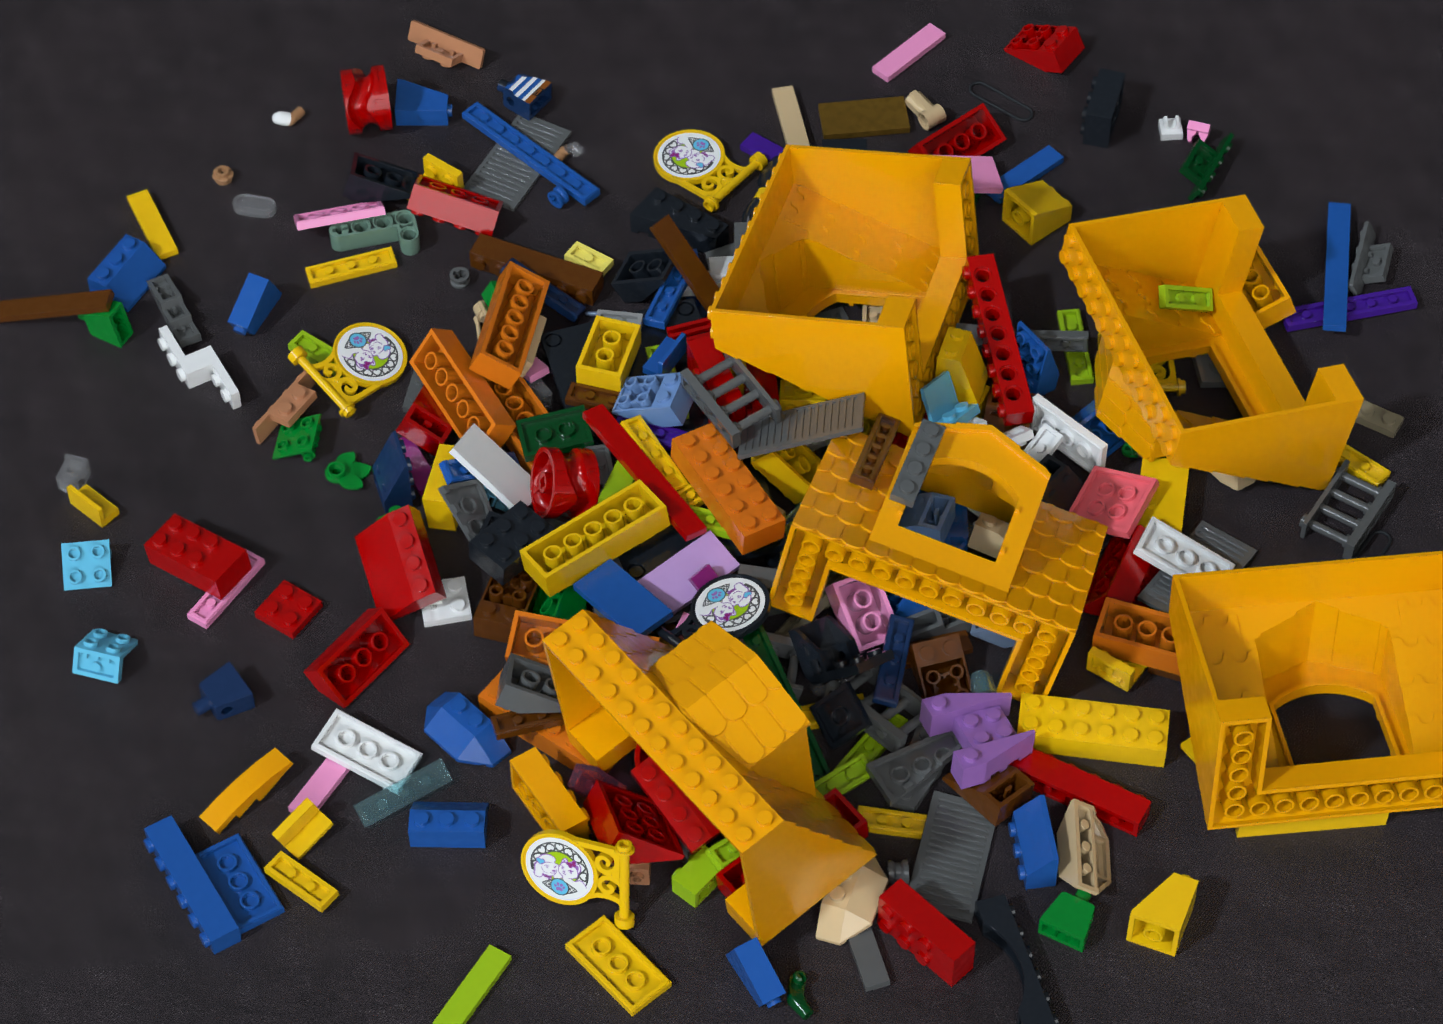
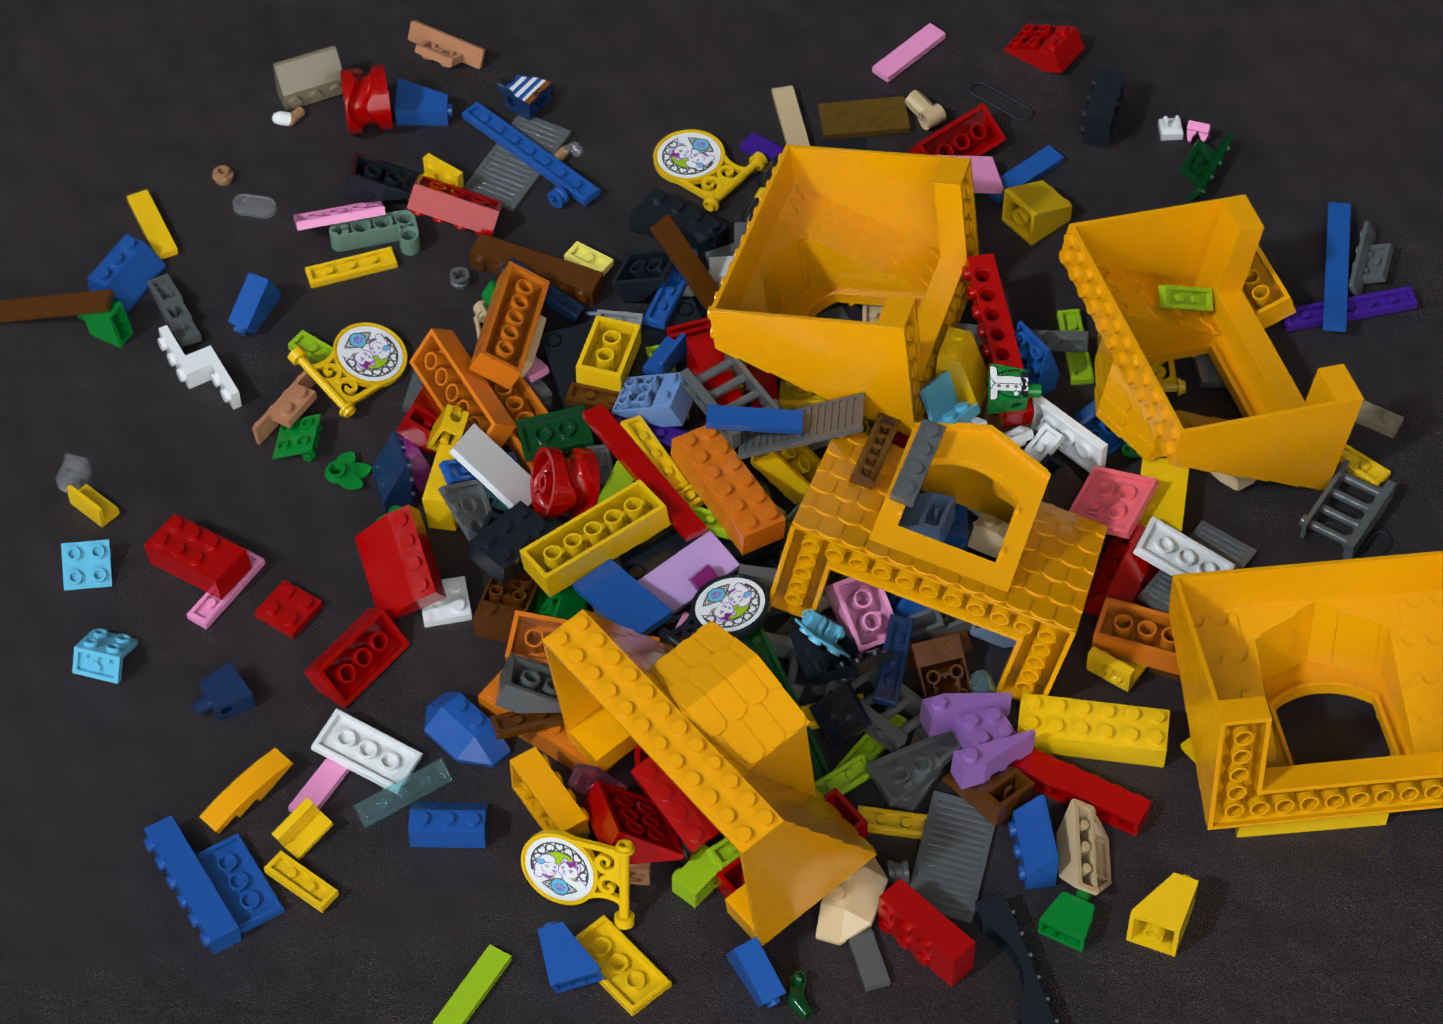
(308, 78): none -> dark tan slope
(450, 424): none -> yellow brick
(566, 959): none -> blue slope
(754, 419): none -> blue tile
(822, 631): none -> medium azure hinge
(1009, 389): none -> torso

